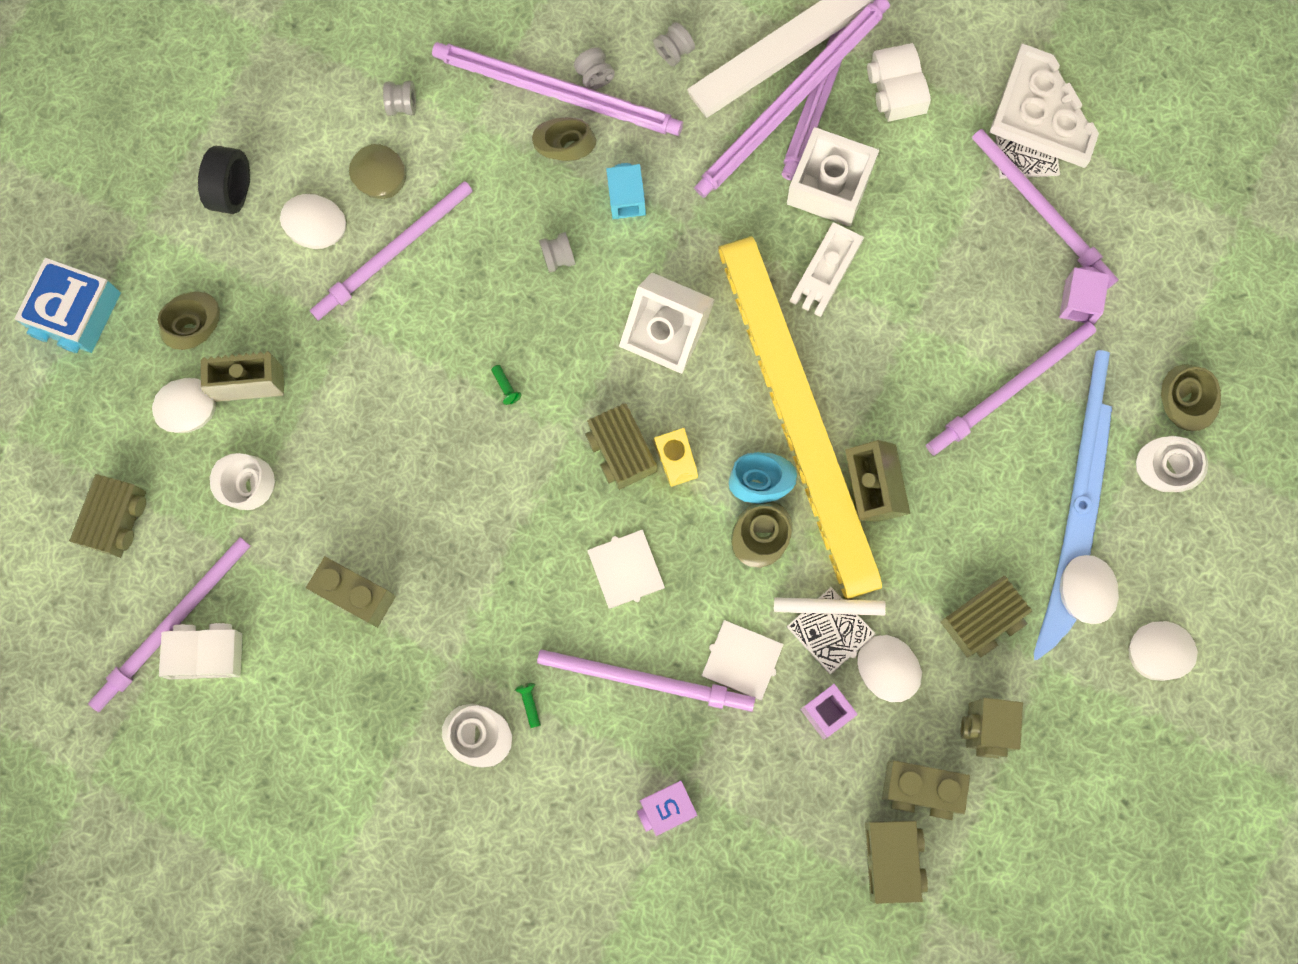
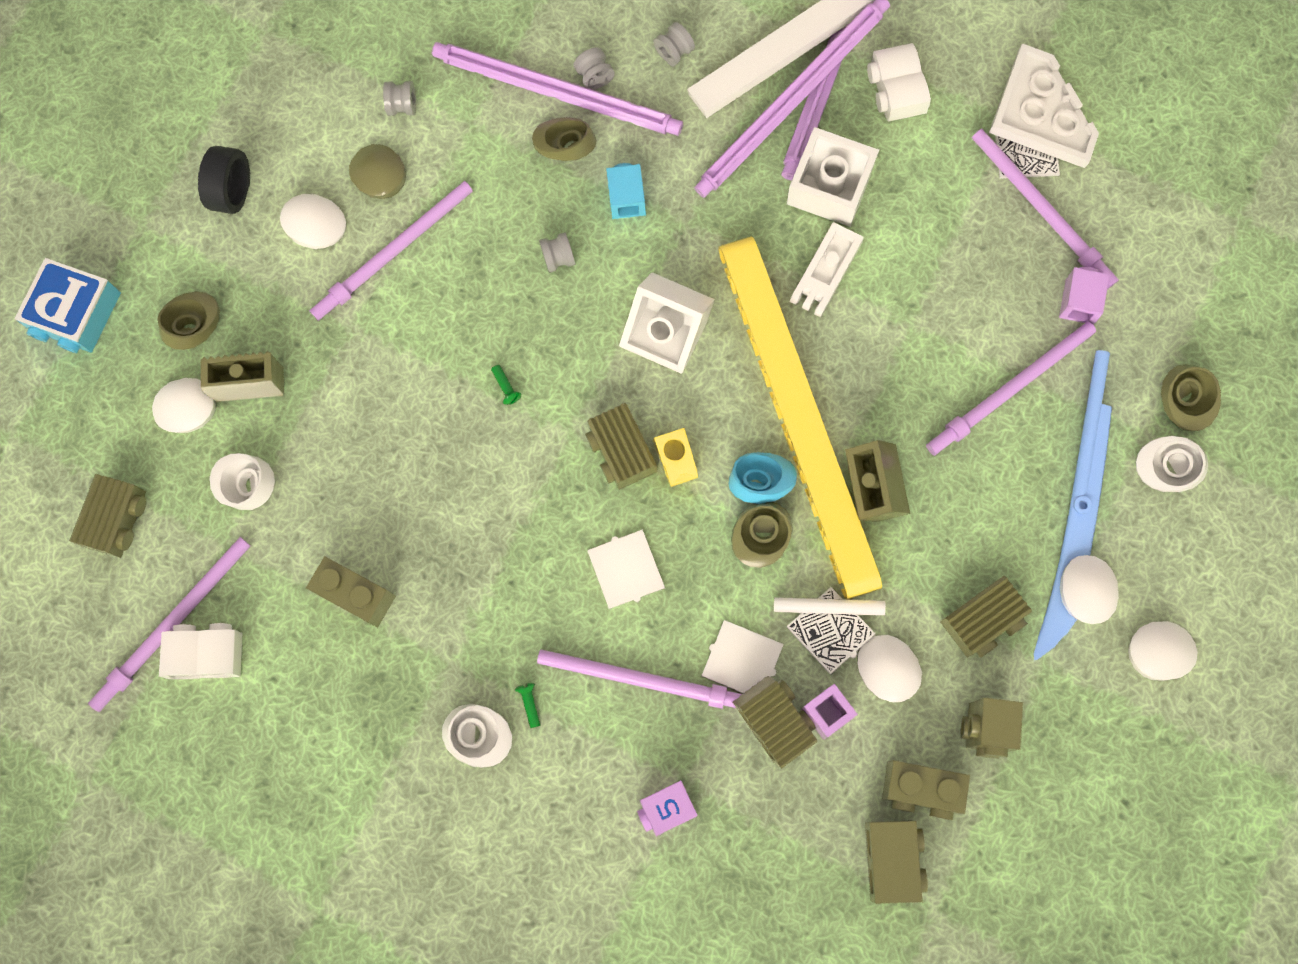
(776, 721): none -> olive brick

